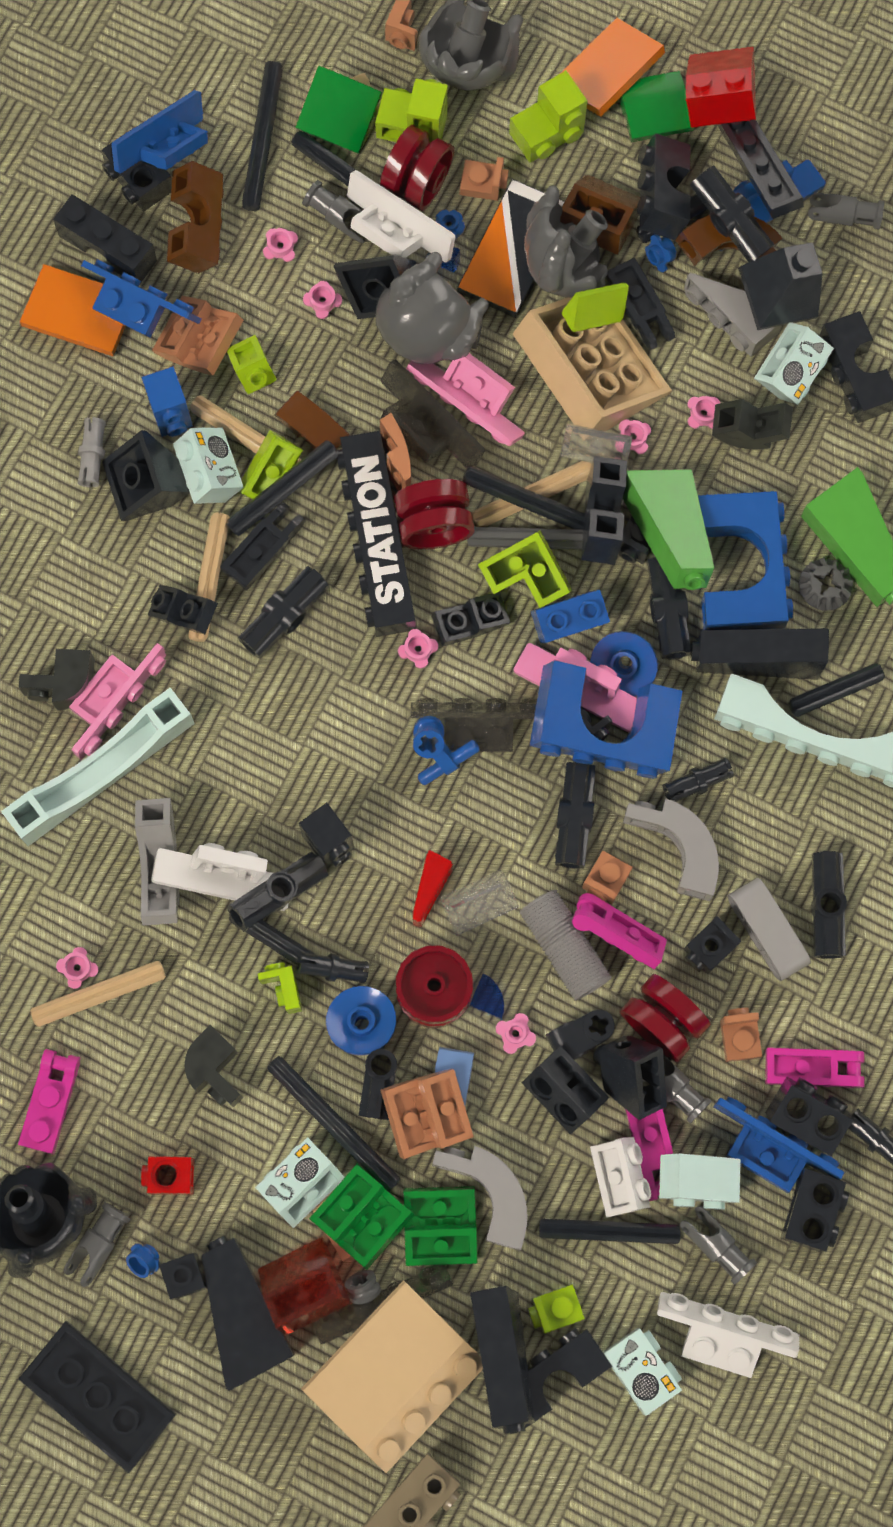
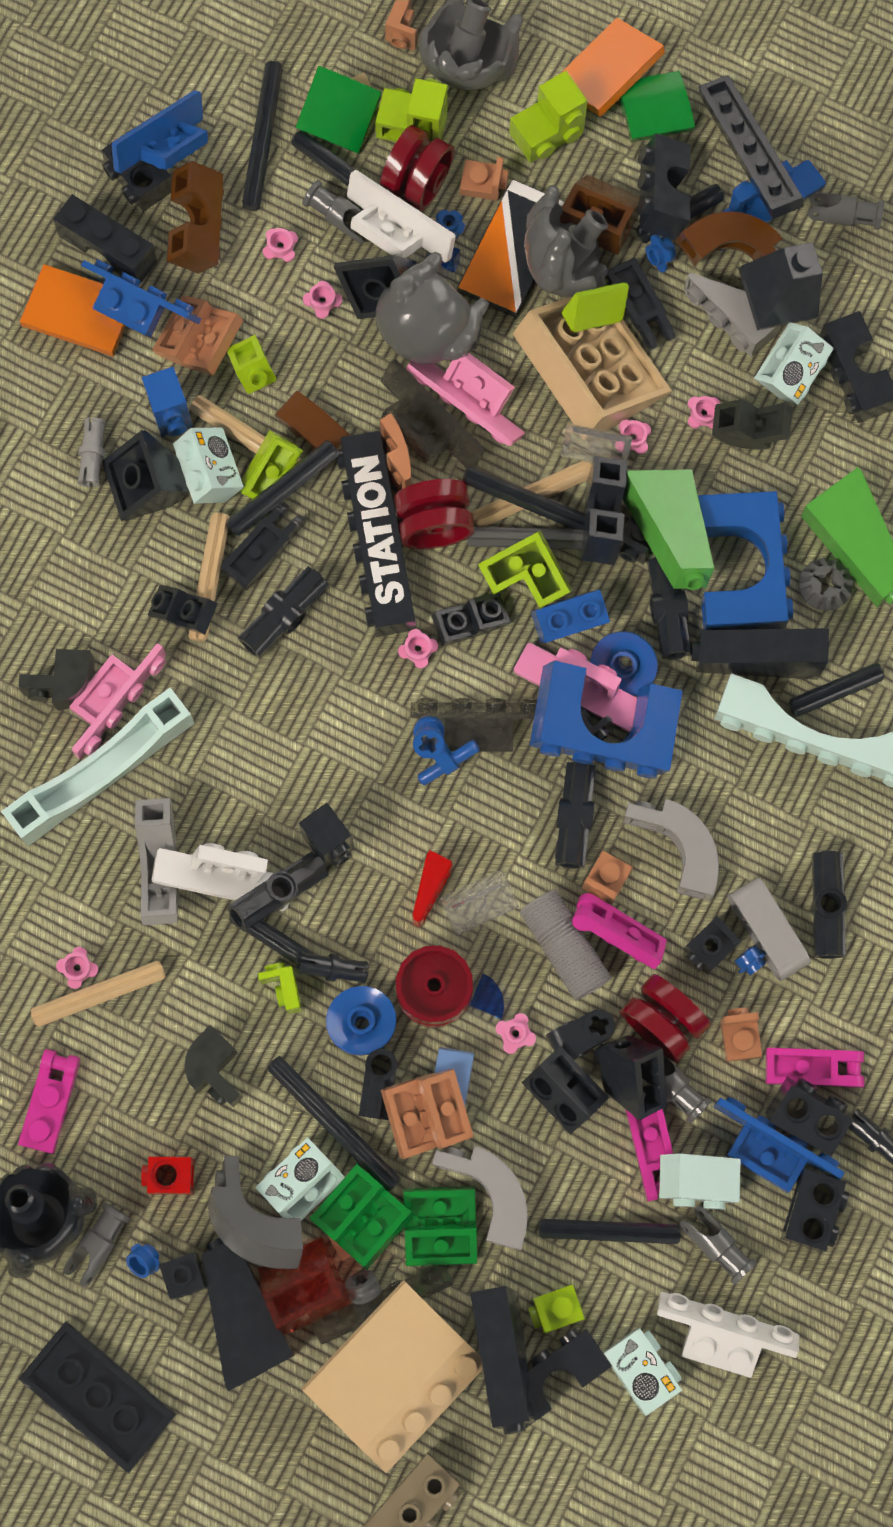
(248, 1233): none -> dark grey arch
(621, 1176): white bracket -> none
(698, 780): black pin -> none
(721, 87): red slope -> none
(731, 214): black piece -> none
(751, 960): none -> blue plate

